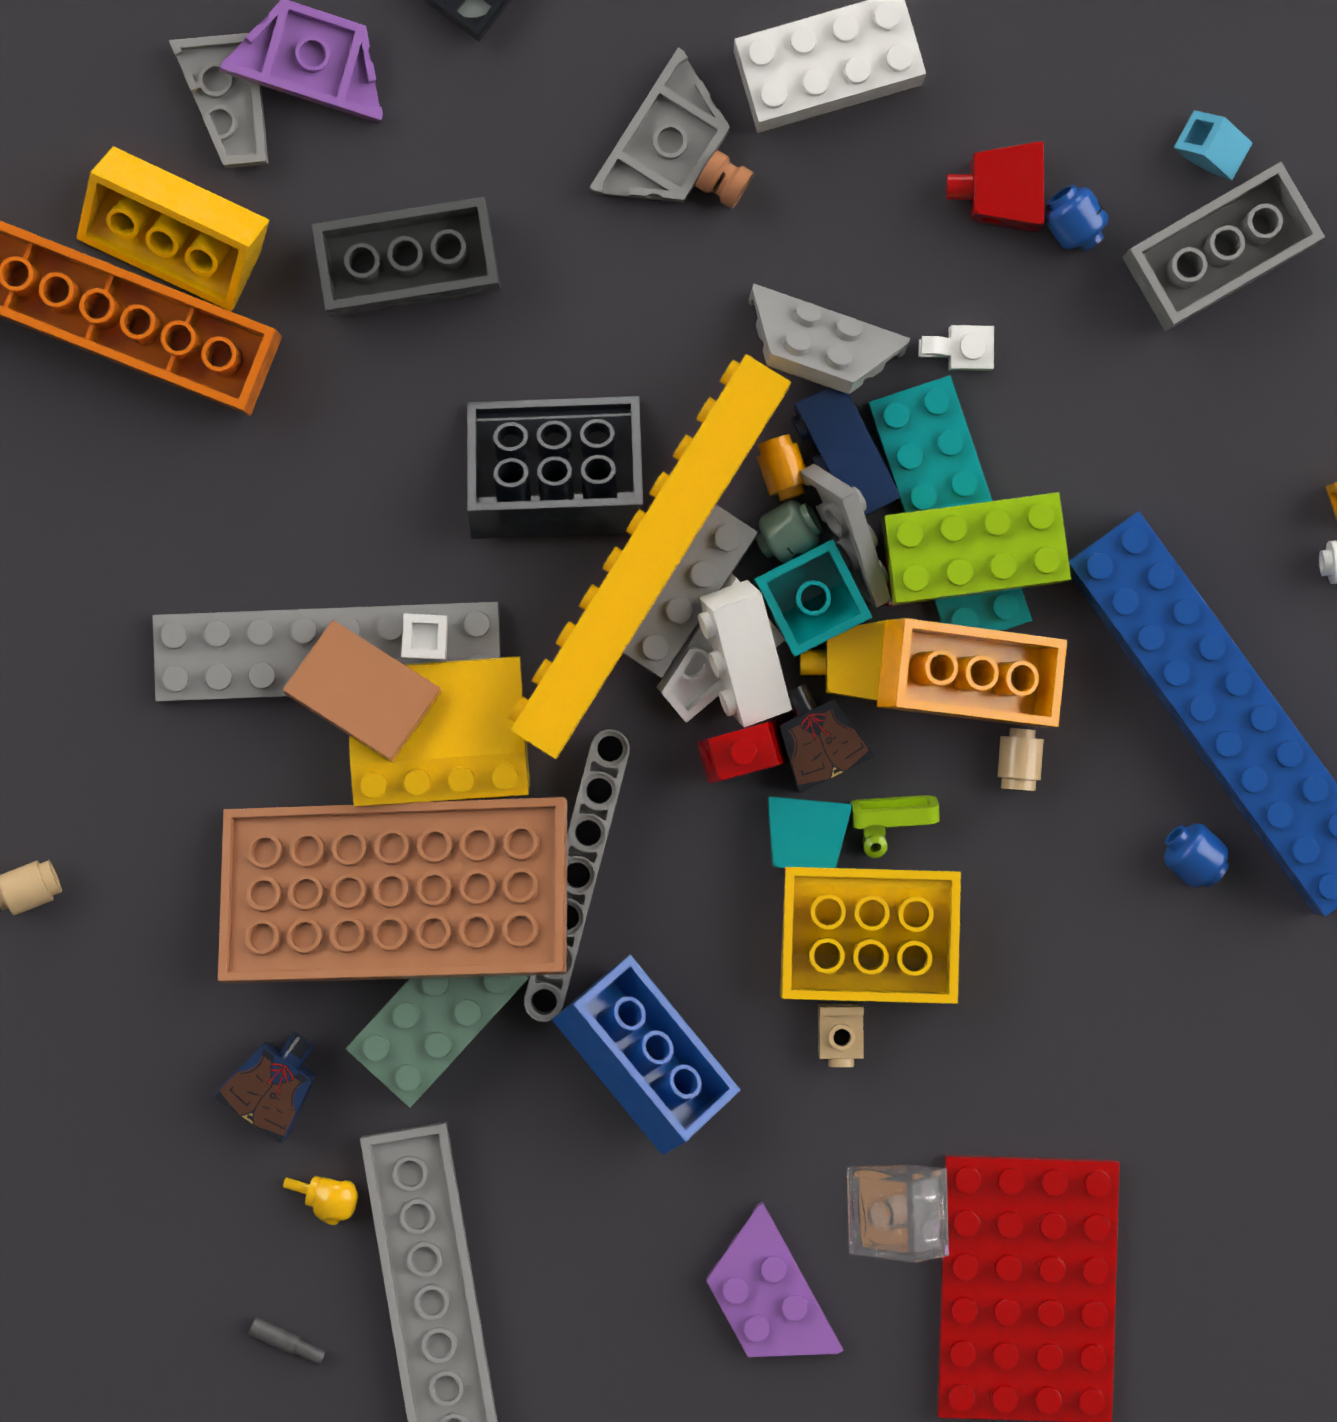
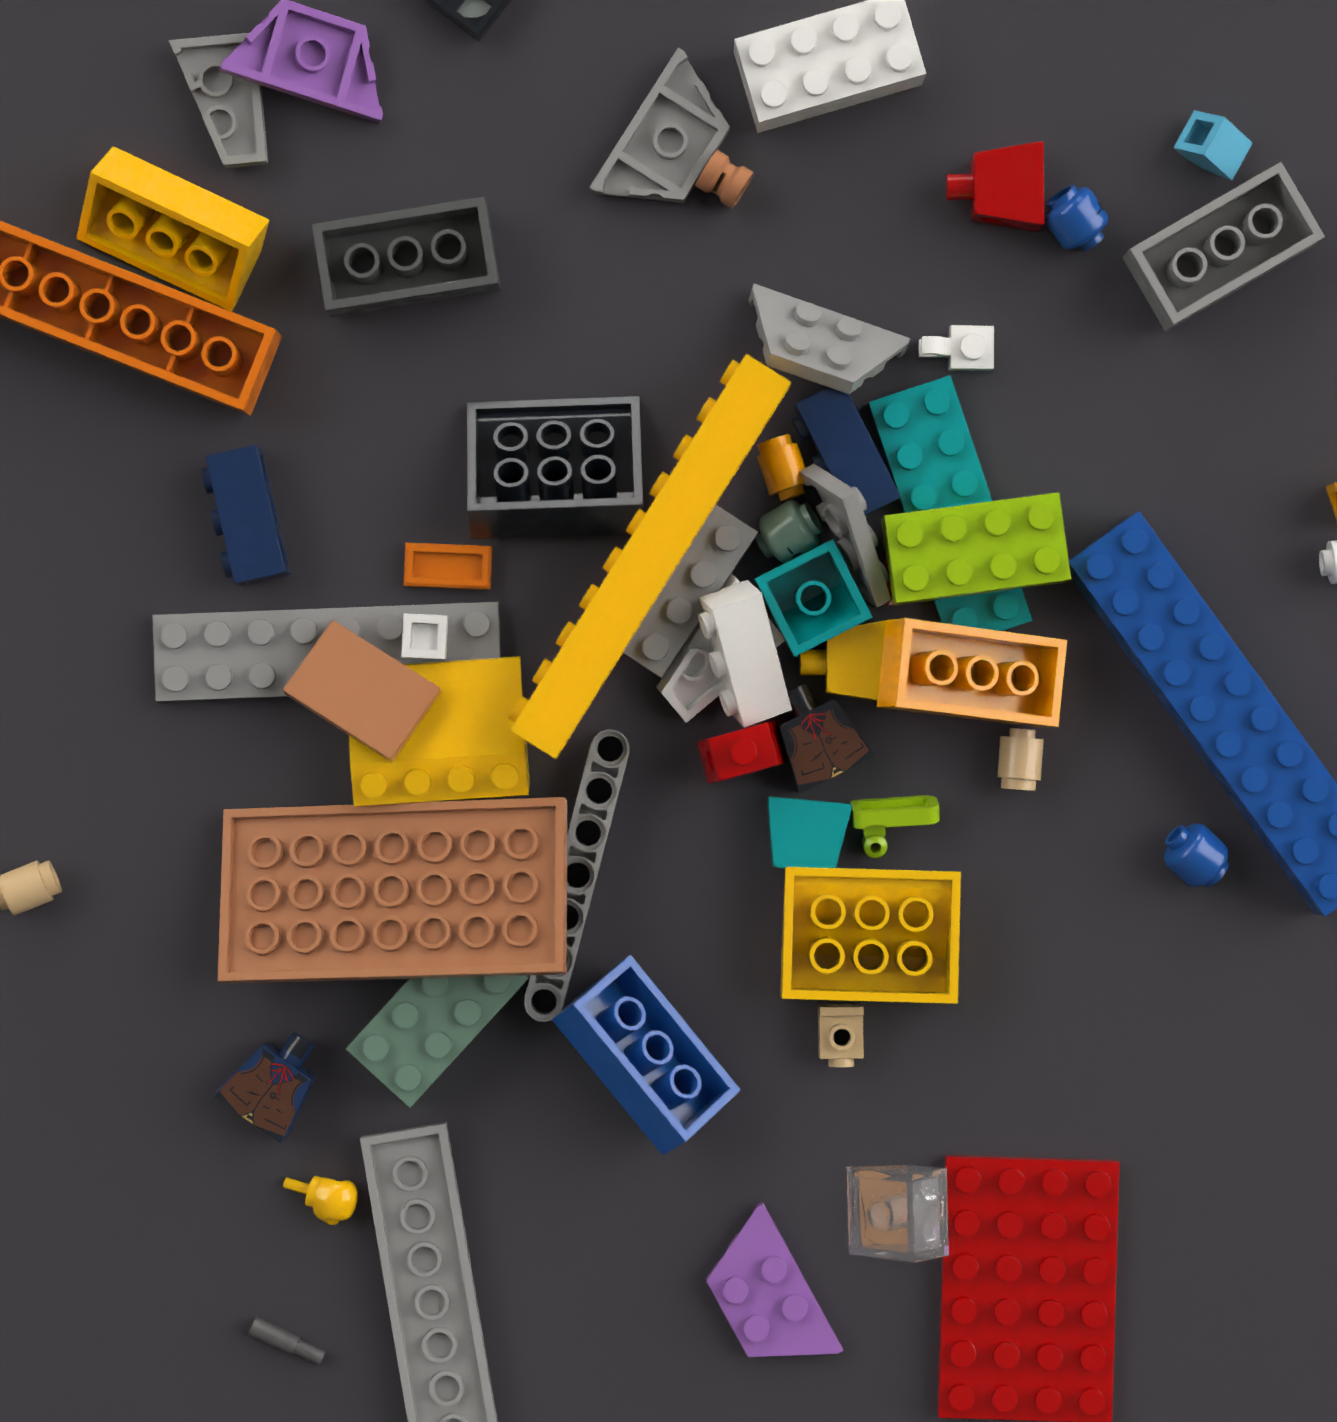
(245, 515): none -> dark blue brick
(448, 566): none -> orange tile

